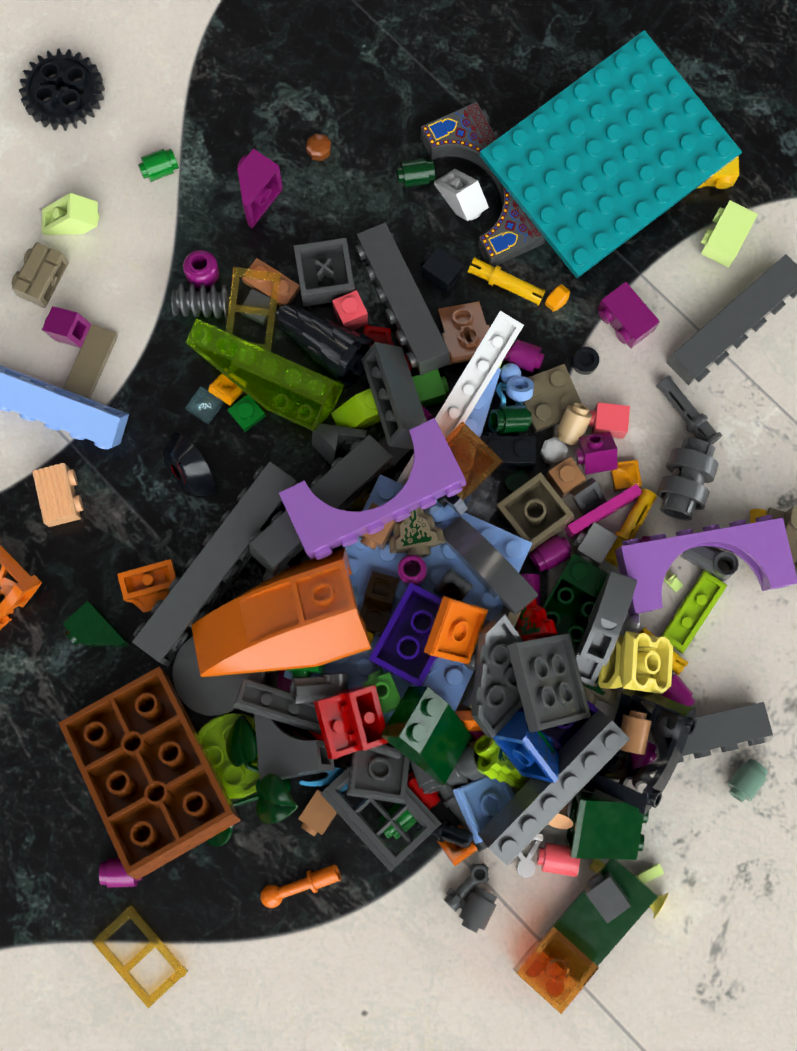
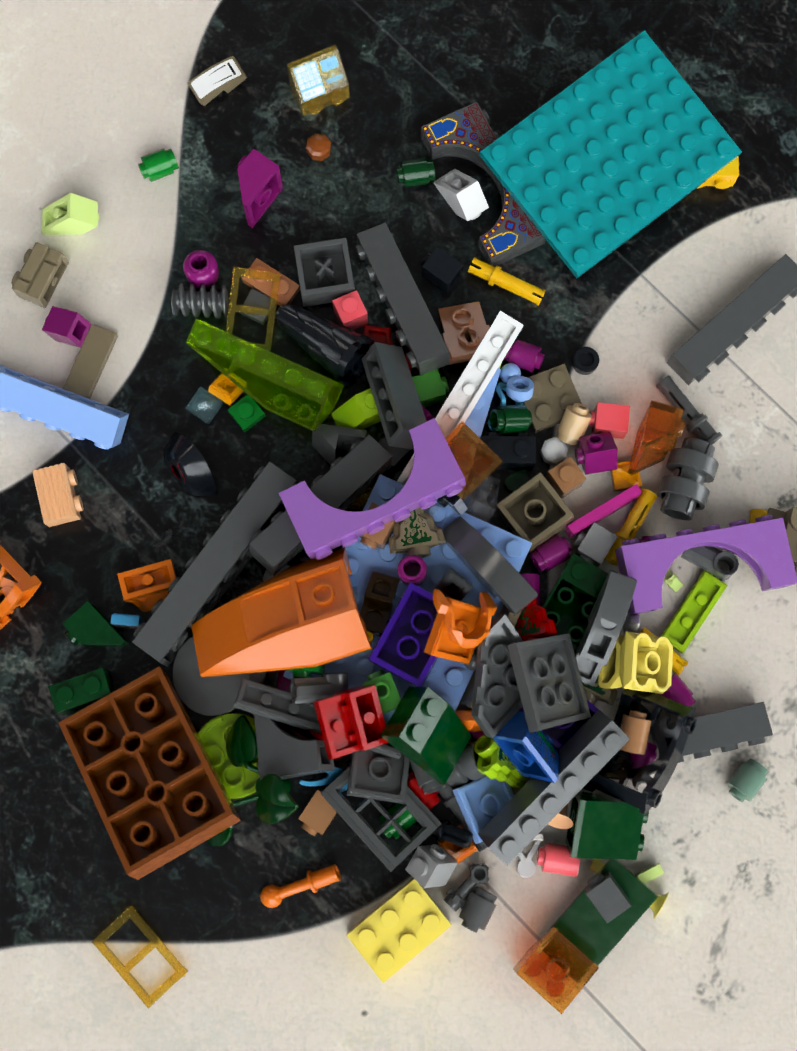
(62, 89): black gear -> none
(81, 691): none -> dark green brick
(114, 875): magenta brick -> none
(126, 621): none -> dark azure tile
(217, 78): none -> slope
(318, 81): none -> clear yellow slope
(398, 929): none -> light yellow brick
(431, 866): none -> light grey brick
(482, 628): none -> orange helmet
(557, 298): light orange tile -> none
(588, 496): dark grey plate -> none
(627, 315): magenta brick -> none
(656, 435): none -> clear orange slope
(729, 233): yellowish green brick -> none

